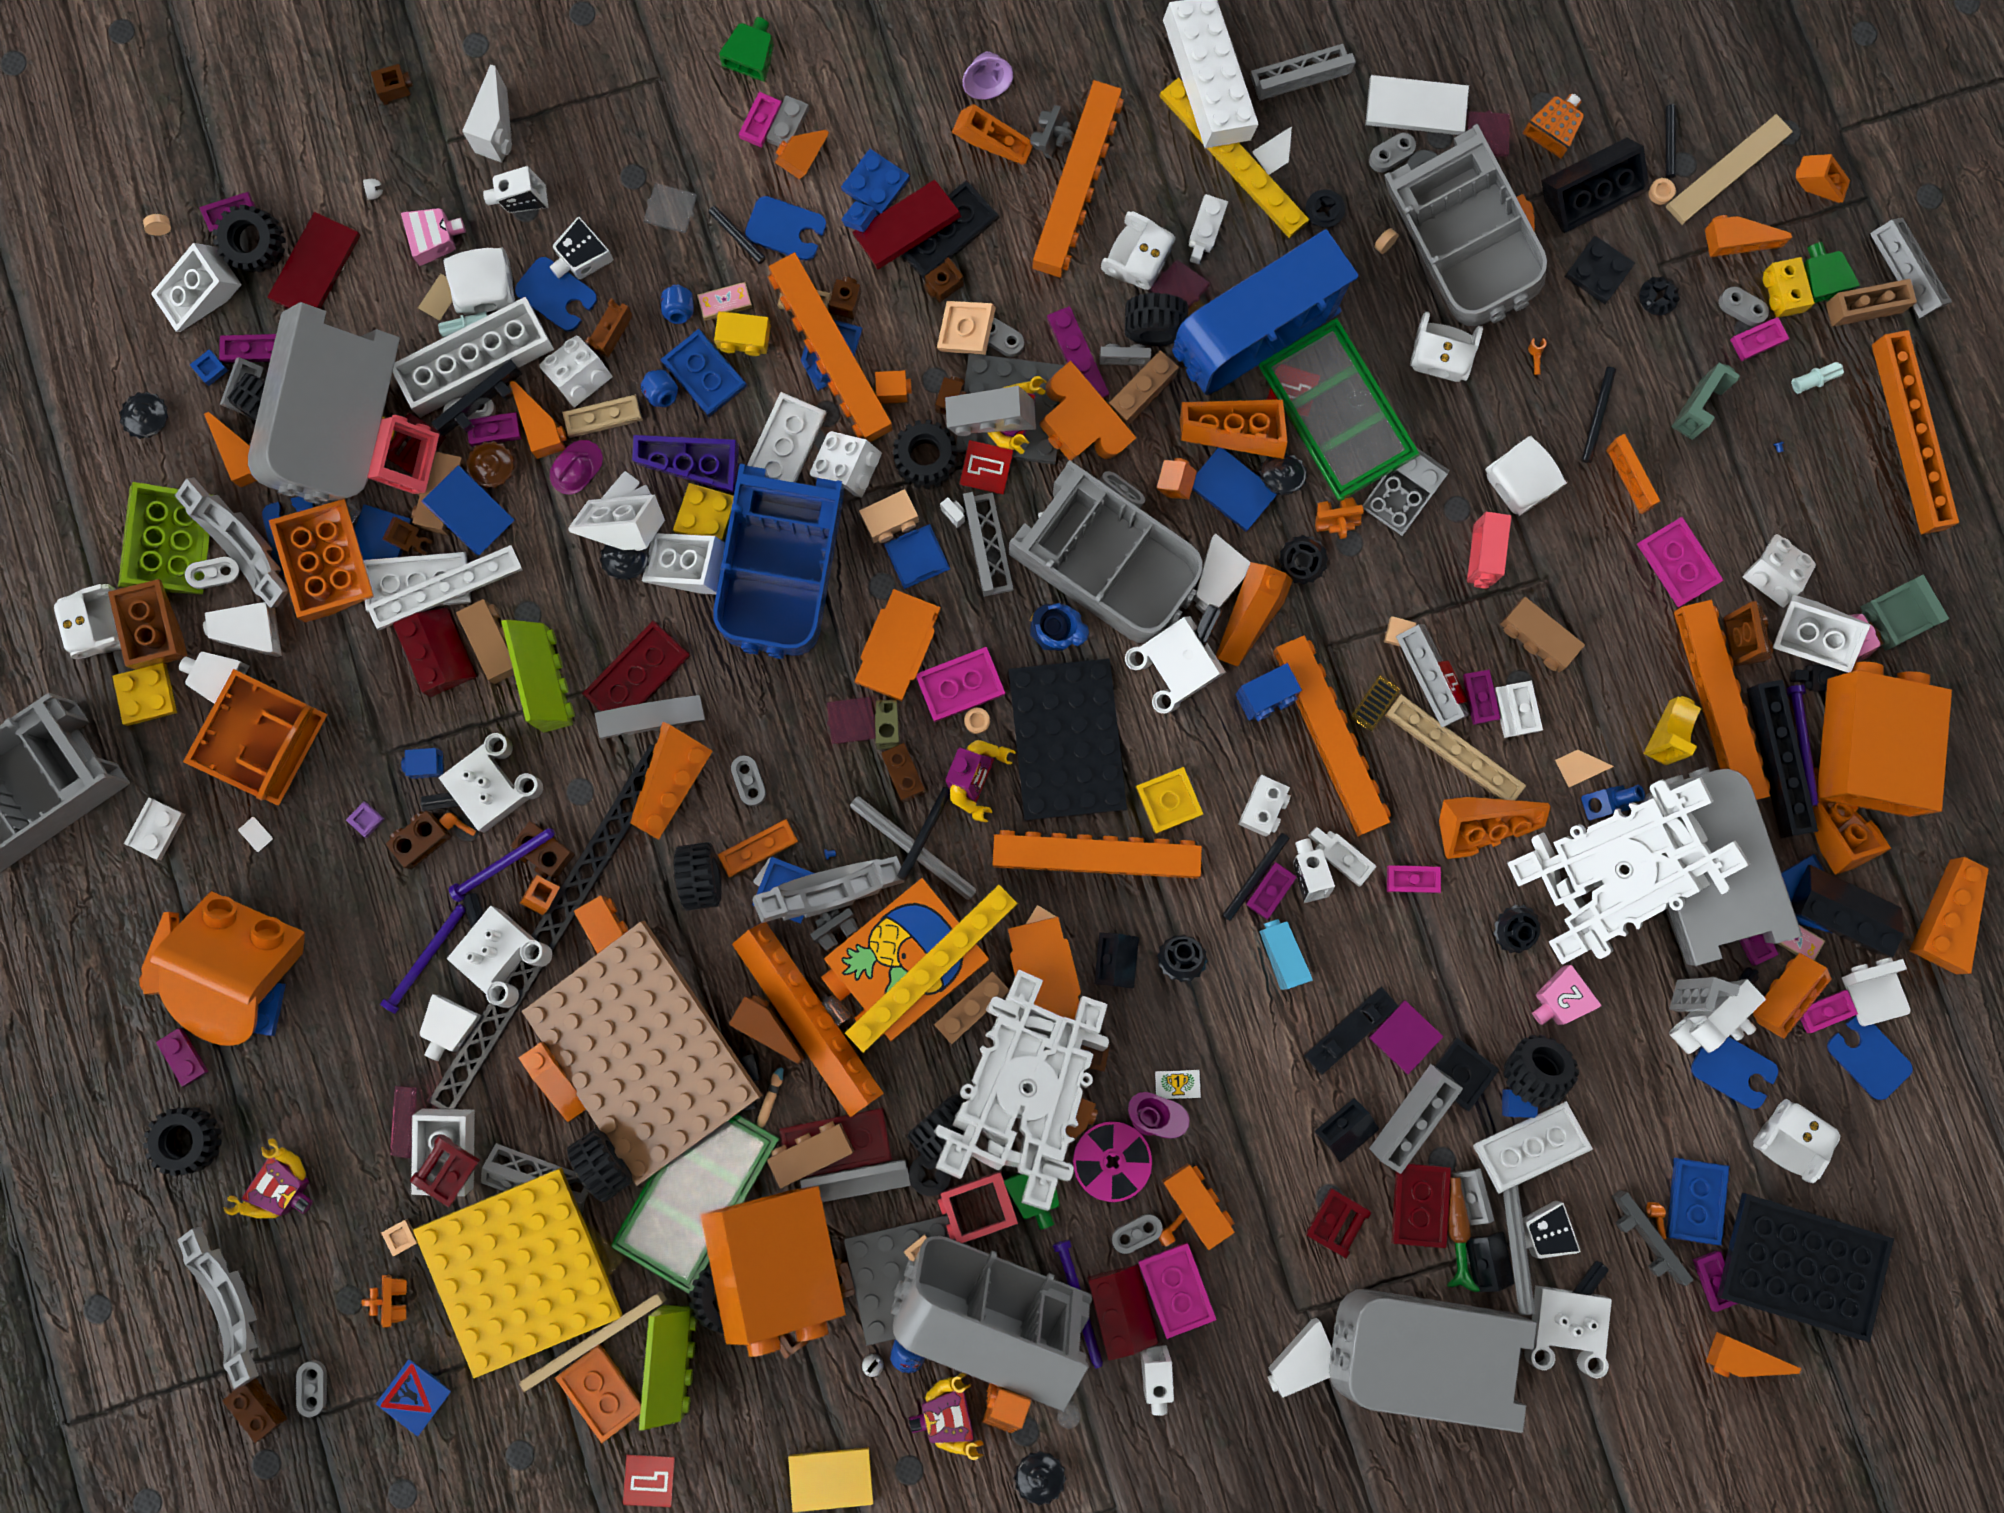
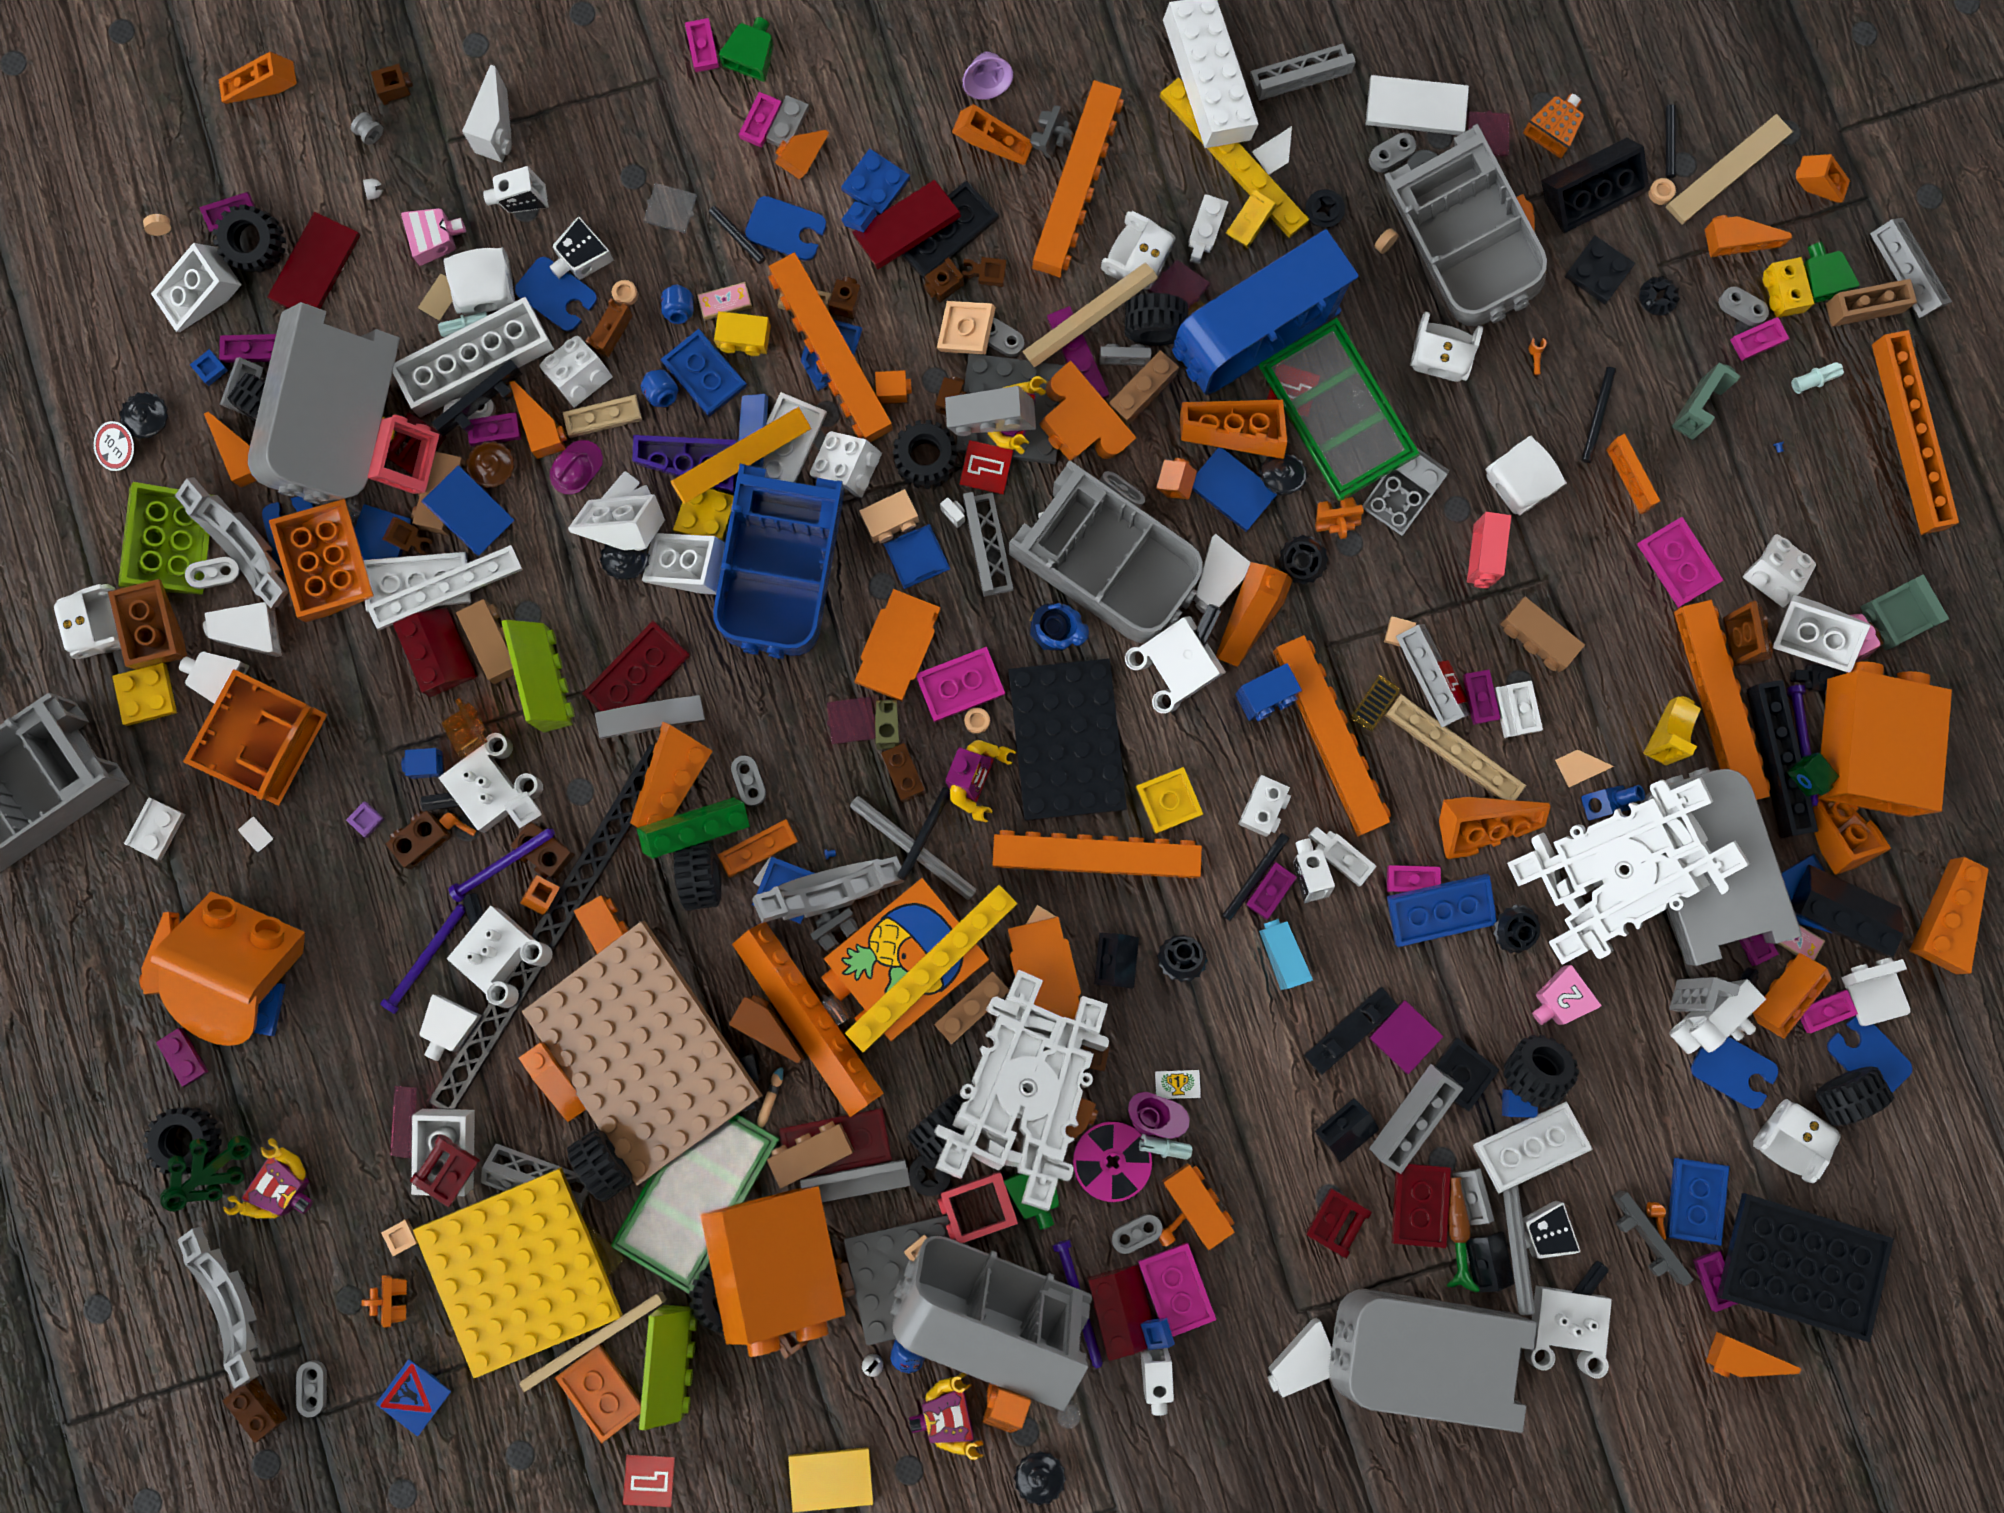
(113, 446): none -> sticker
(203, 1175): none -> dark green plant
(259, 78): none -> orange slope
(366, 128): none -> light grey wheel
(464, 729): none -> clear orange bracket
(522, 809): none -> white plate
(624, 292): none -> light nougat tile
(693, 827): none -> green brick
(702, 45): none -> dark pink plate
(744, 451): none -> light orange tile
(753, 418): none -> blue tile
(990, 271): none -> reddish brown plate
(1090, 314): none -> tan tile
(1157, 1334): none -> blue plate
(1165, 1147): none -> light aqua axle
(1251, 219): none -> yellow hinge
(1442, 910): none -> blue tile
(1813, 775): none -> dark green brick
(1854, 1096): none -> black tyre

